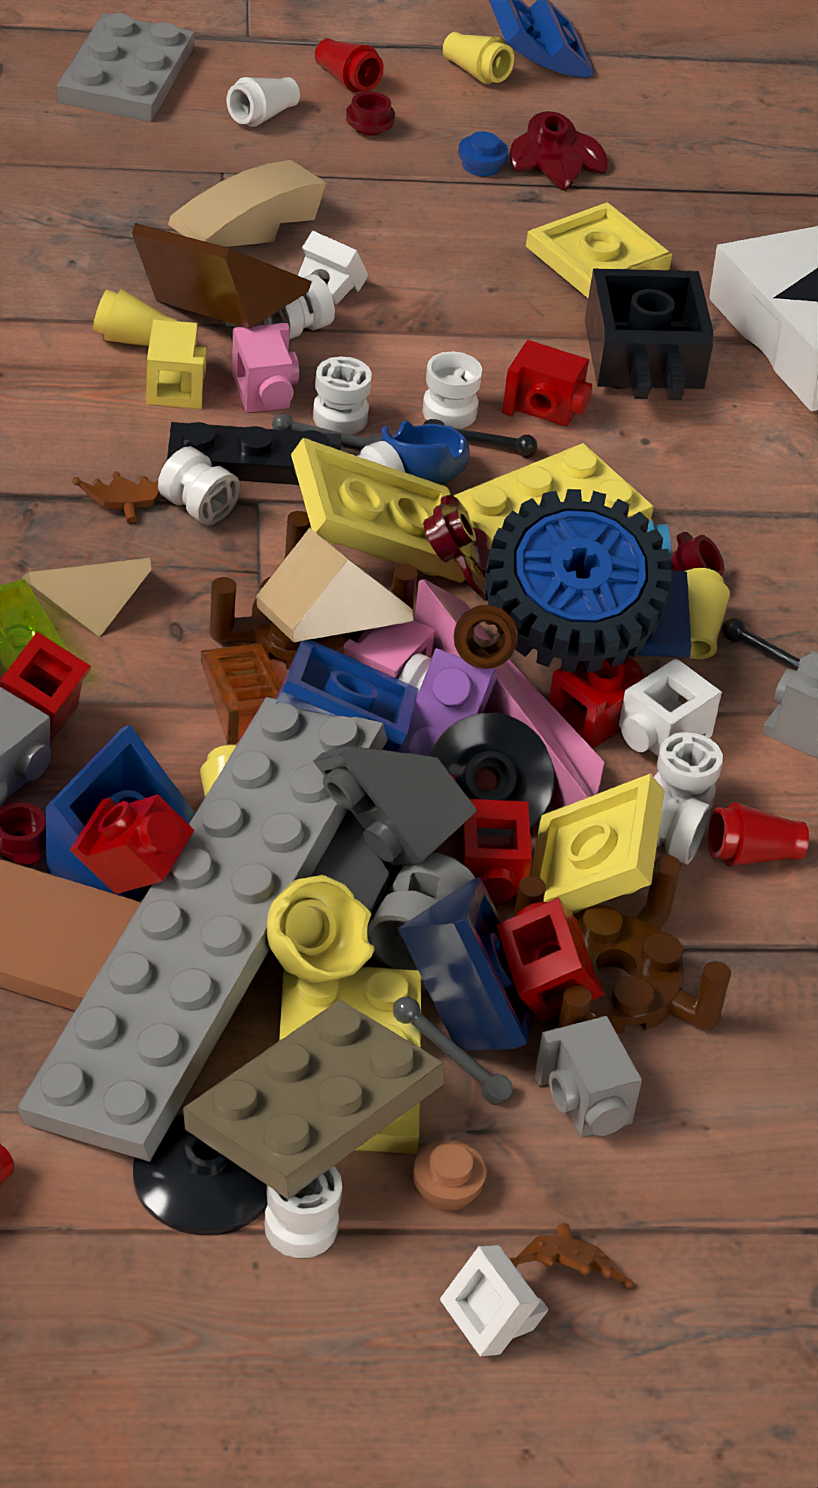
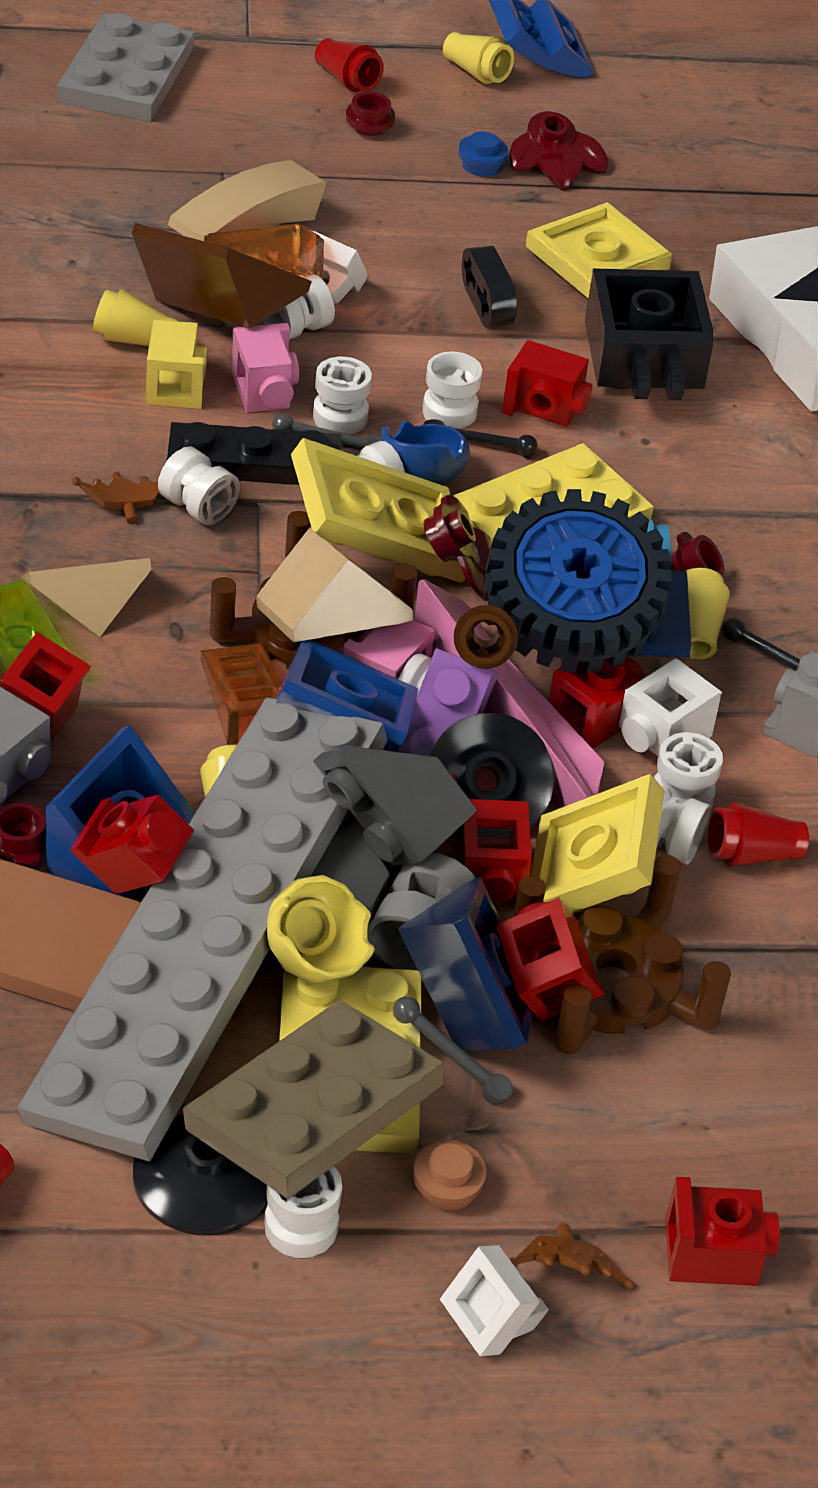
(259, 99): white cone -> none
(284, 247): none -> clear orange slope
(489, 286): none -> black beam
(589, 1076): light grey brick -> none
(718, 1234): none -> red brick

